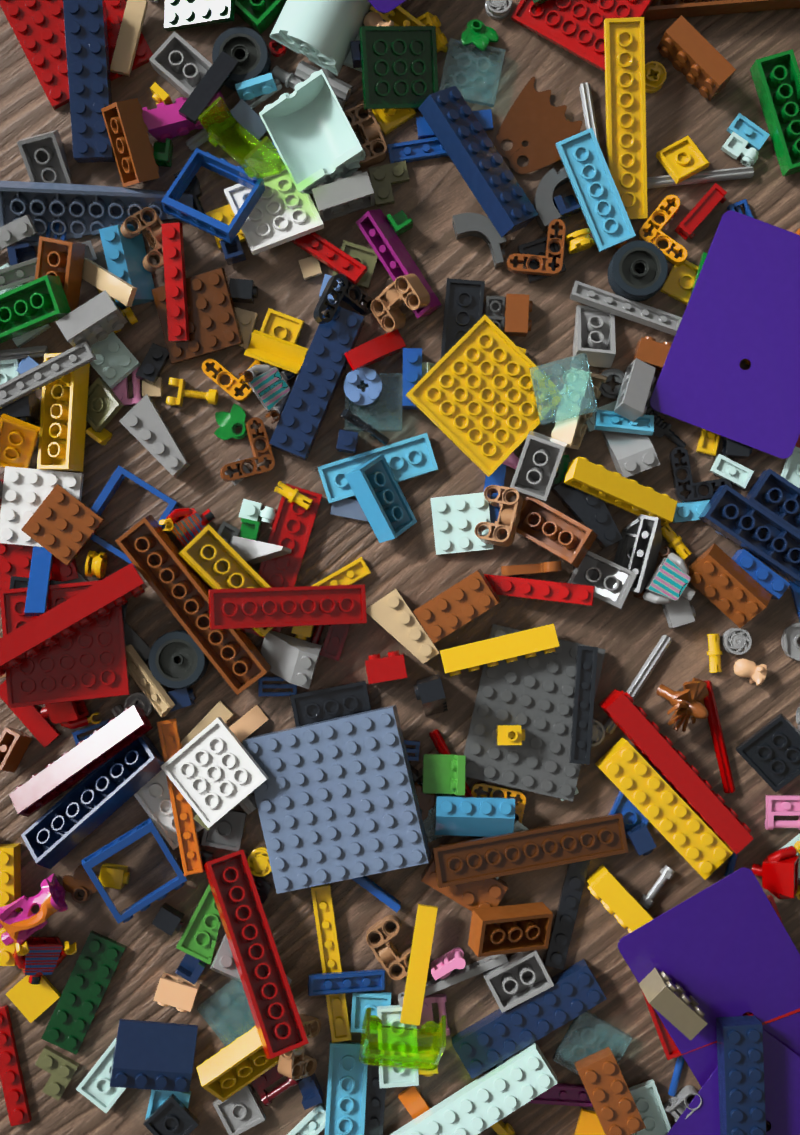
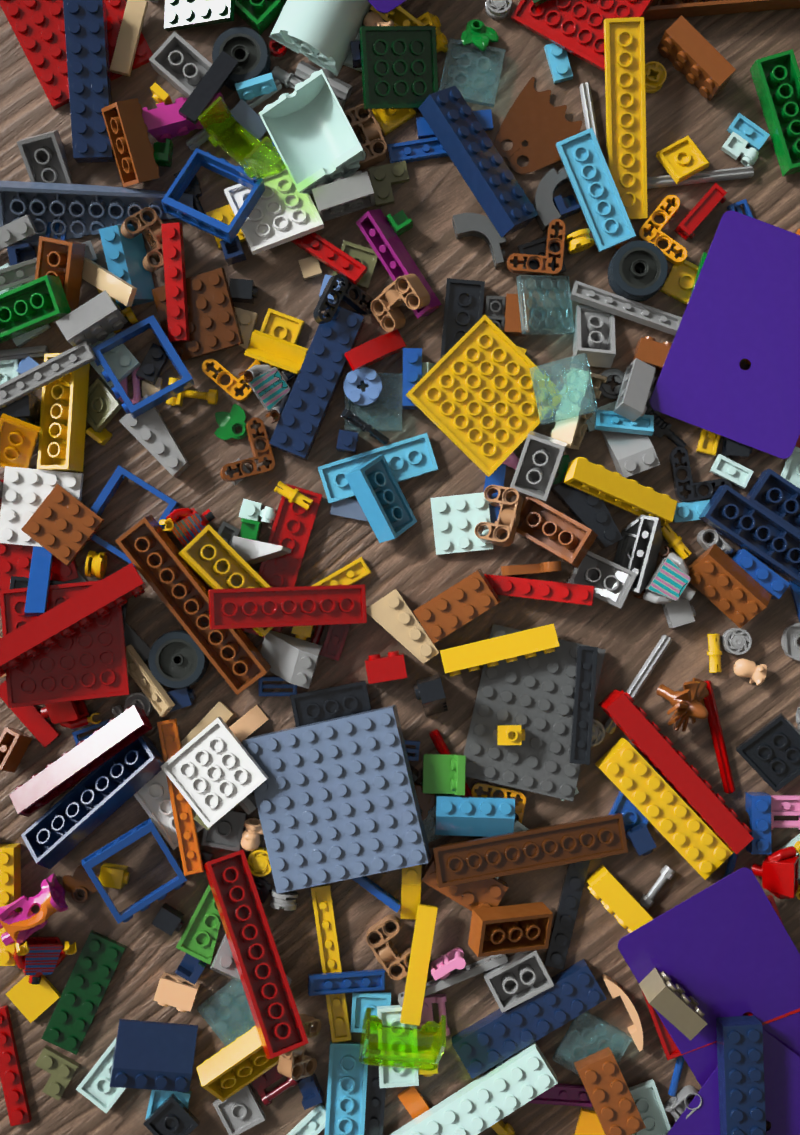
(159, 397): none -> blue window
(251, 836): none -> light nougat animal
(284, 900): none -> light grey wheel
(410, 891): none -> yellow slope
(545, 304): none -> clear light blue plate
(558, 63): none -> medium azure plate
(636, 1029): none -> light nougat slope
(715, 538): none -> light grey piece
(759, 811): none -> blue arch

